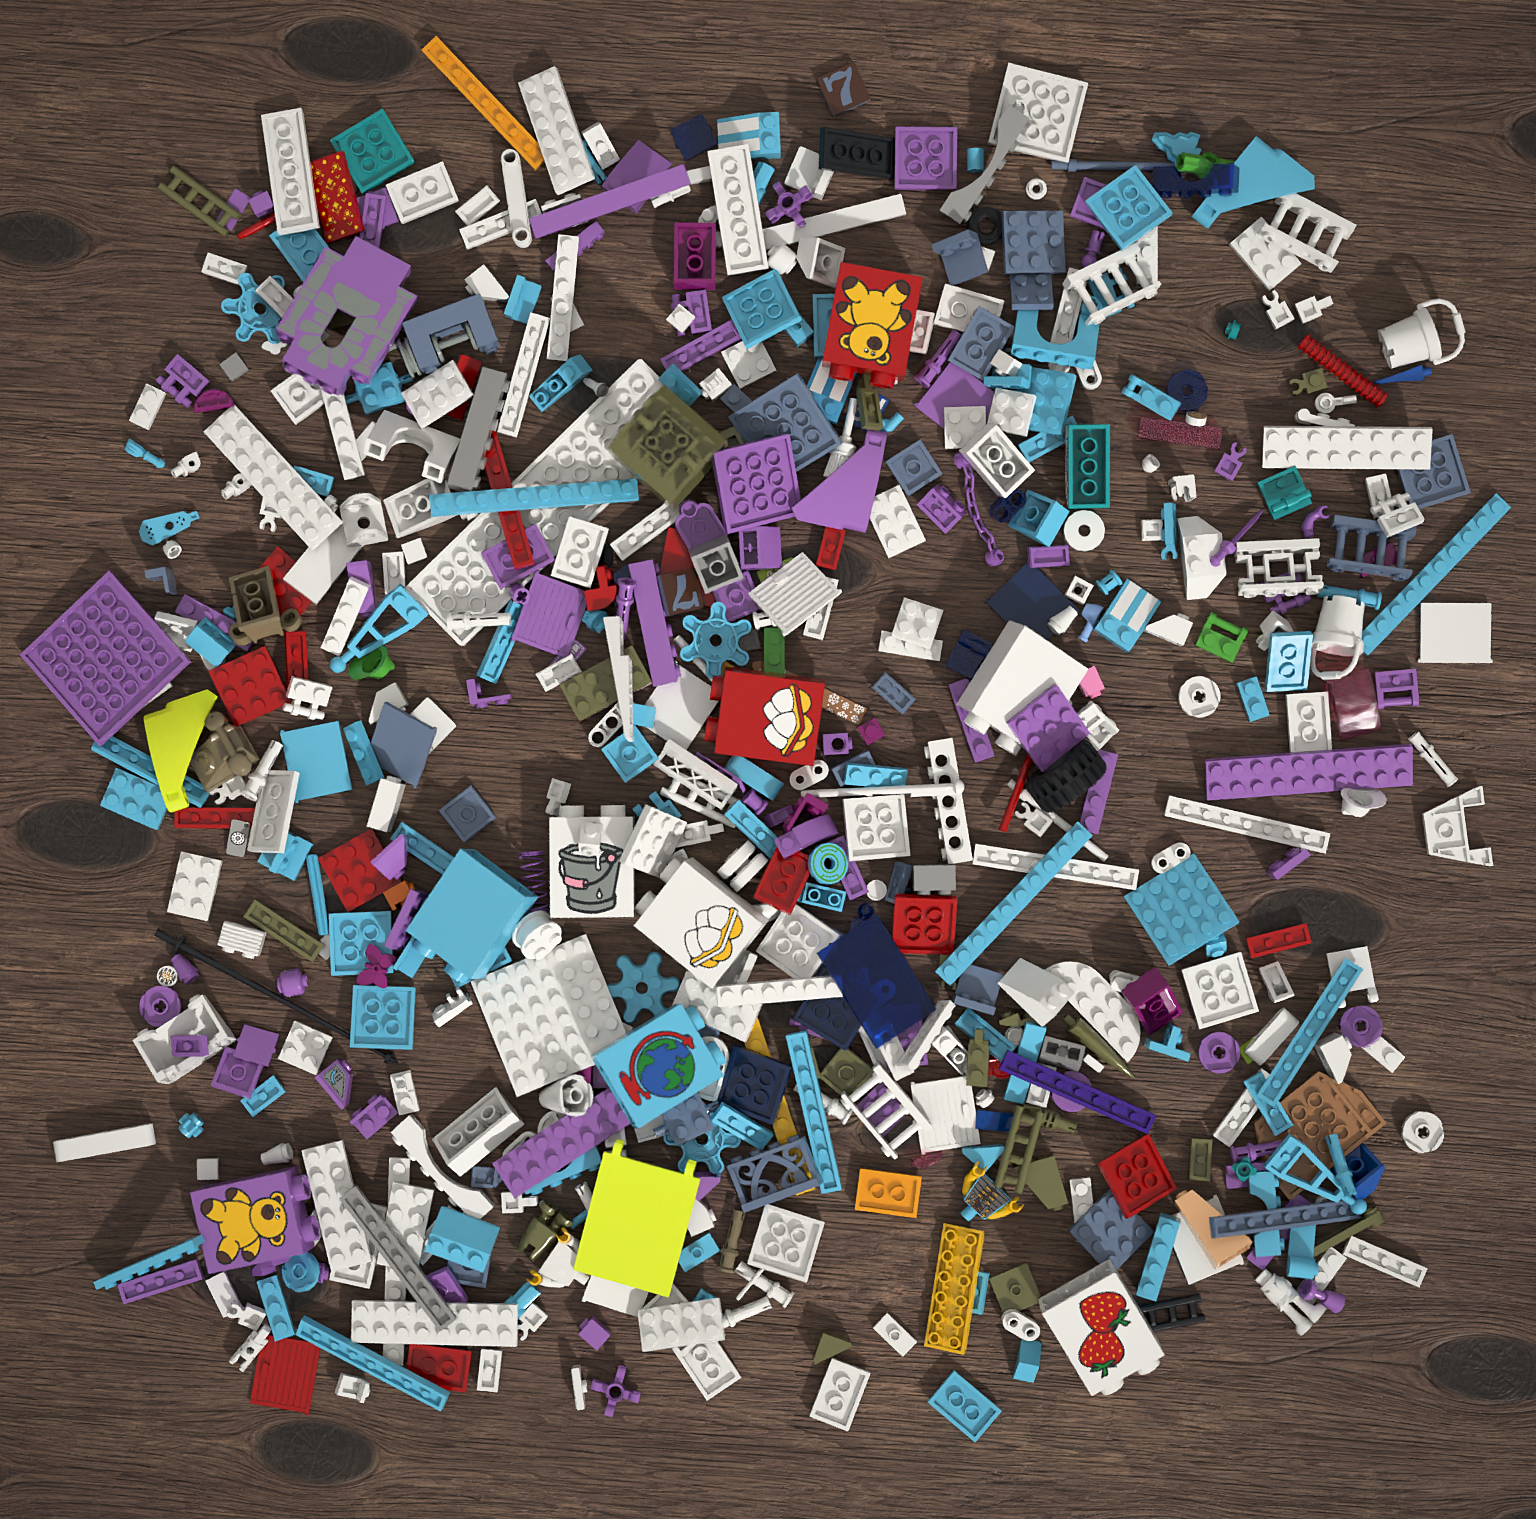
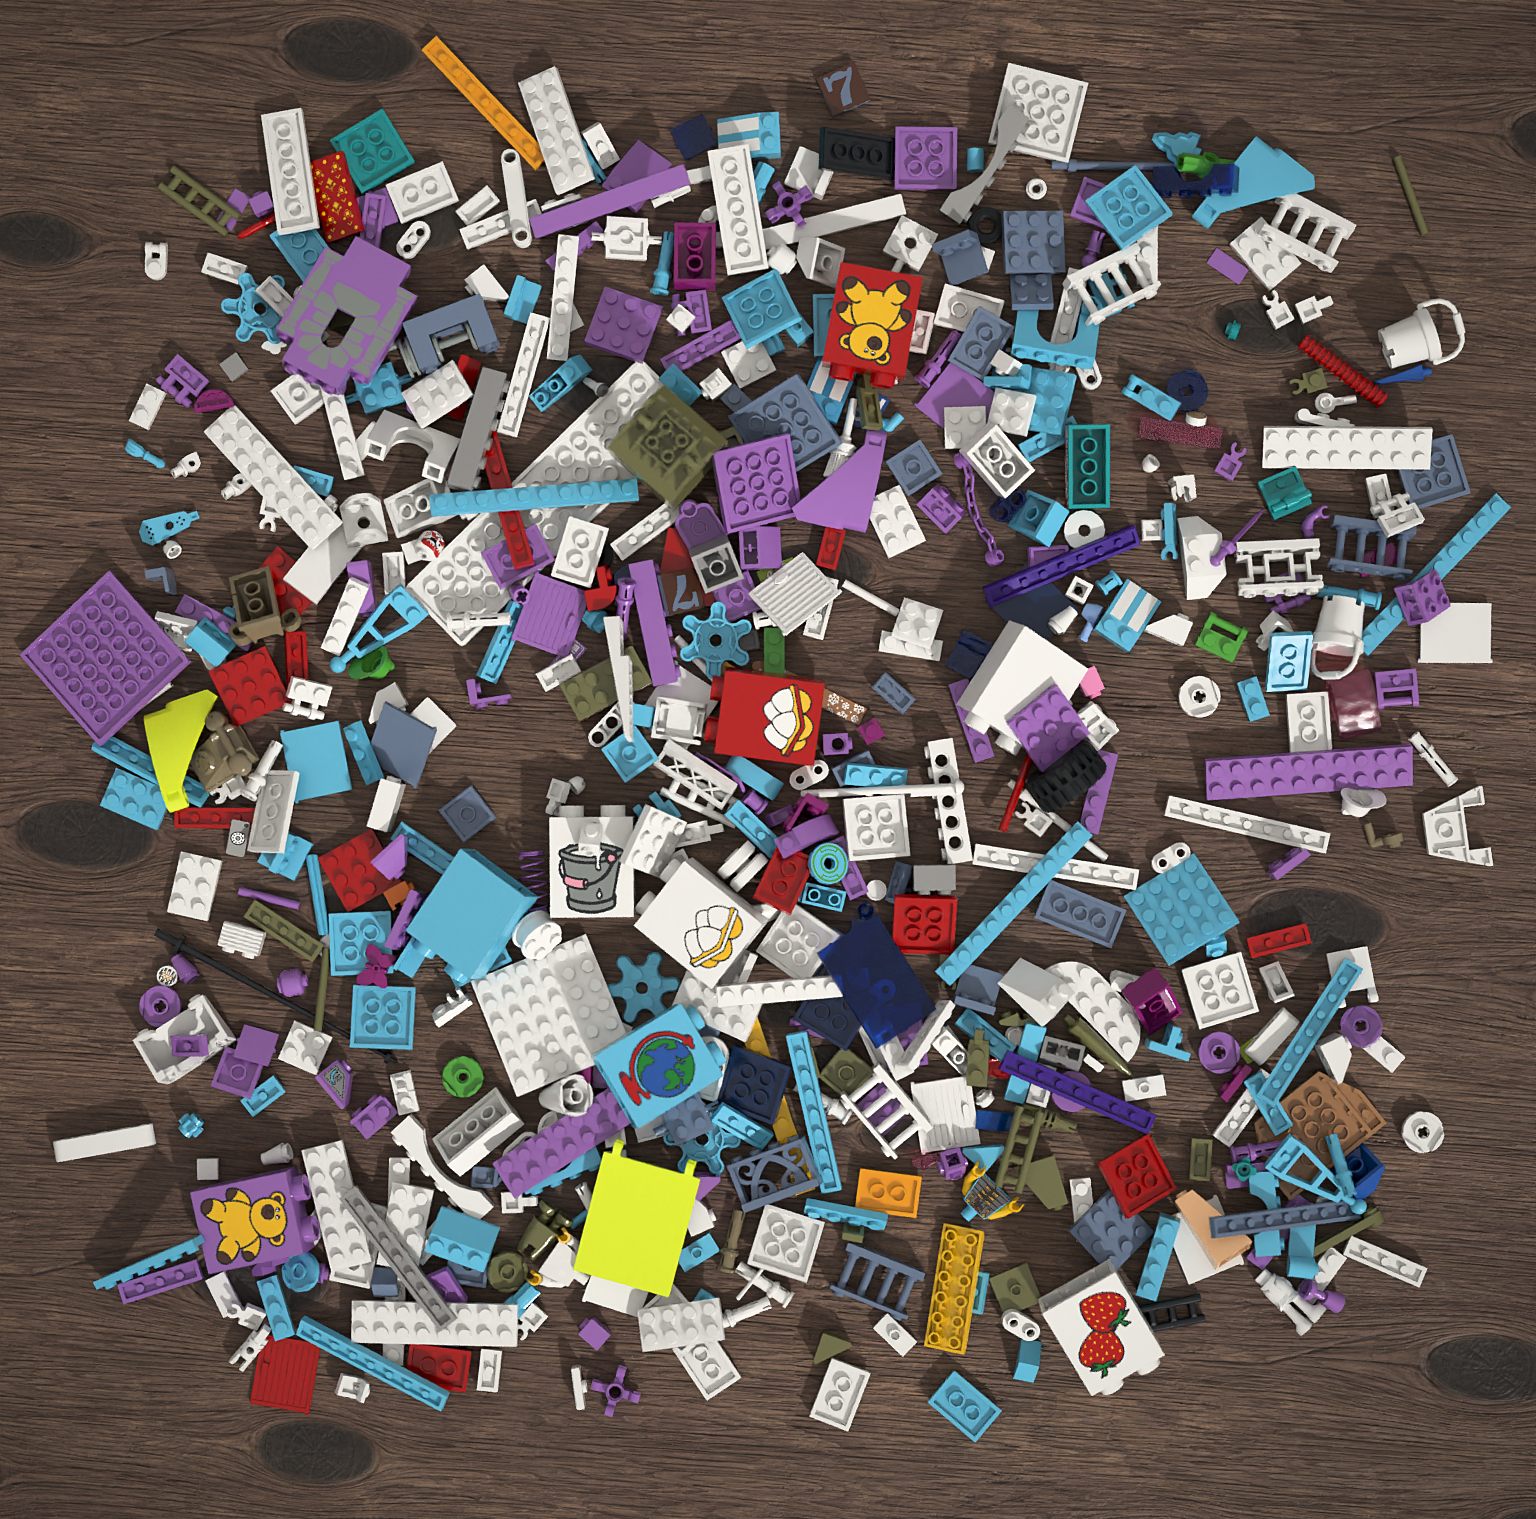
(156, 268): none -> white plate
(269, 898): none -> medium lavender bar
(322, 989): none -> olive piece
(384, 1282): none -> sand blue panel
(411, 239): none -> white plate
(429, 545): none -> white head
(452, 1080): none -> bright green plate
(507, 1271): none -> olive tile
(577, 784): none -> white hinge
(623, 325): none -> medium lavender plate
(626, 238): none -> white plate
(663, 272): none -> medium azure pin
(682, 722): none -> white container
(773, 345): none -> medium azure piece
(843, 1213): none -> medium azure plate
(853, 1233): none -> olive plate
(870, 597): none -> white bar
(893, 1267): none -> sand blue fence
(912, 257): none -> white plate
(955, 1158): none -> medium lavender brick
(1061, 565): none -> dark purple tile
(1080, 913): none -> sand blue plate
(1143, 1087): none -> white plate
(1227, 266): none -> medium lavender sticker
(1239, 1074): none -> magenta plate
(1392, 840): none -> dark tan plate
(1410, 195): none -> olive bar
(1423, 598): none -> medium lavender bracket

